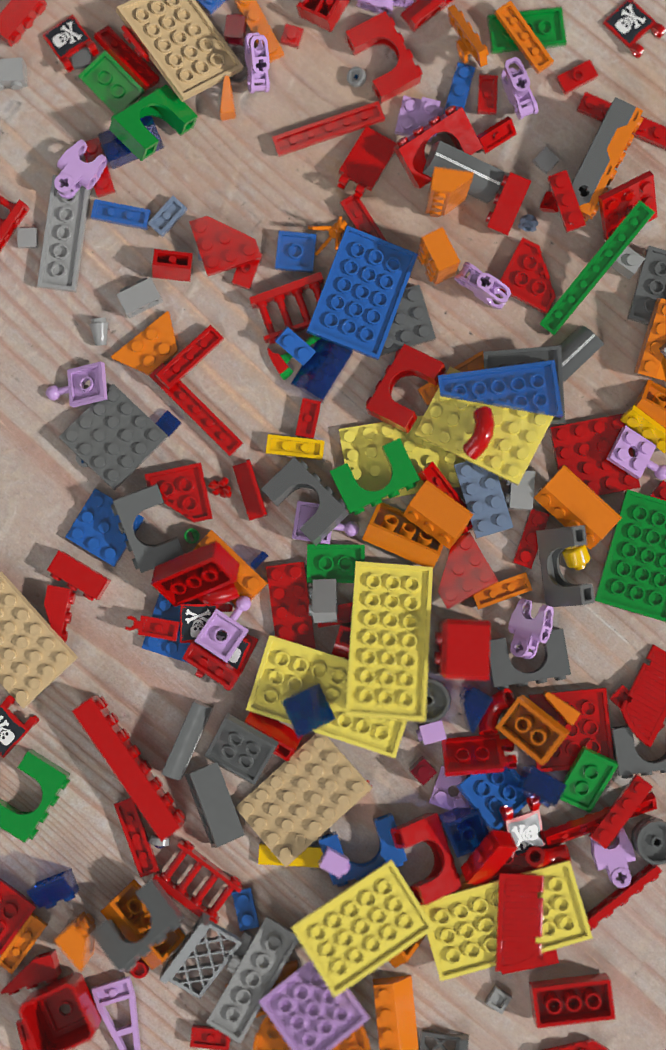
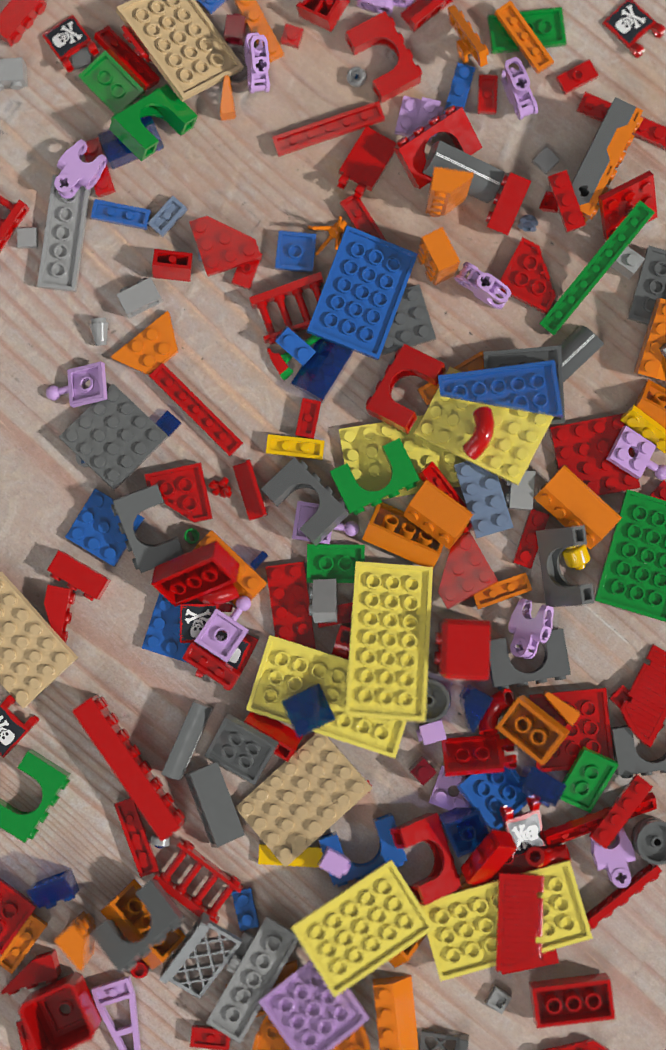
(155, 627): red plate -> none
(189, 357): red plate -> none
(497, 134): red plate -> none

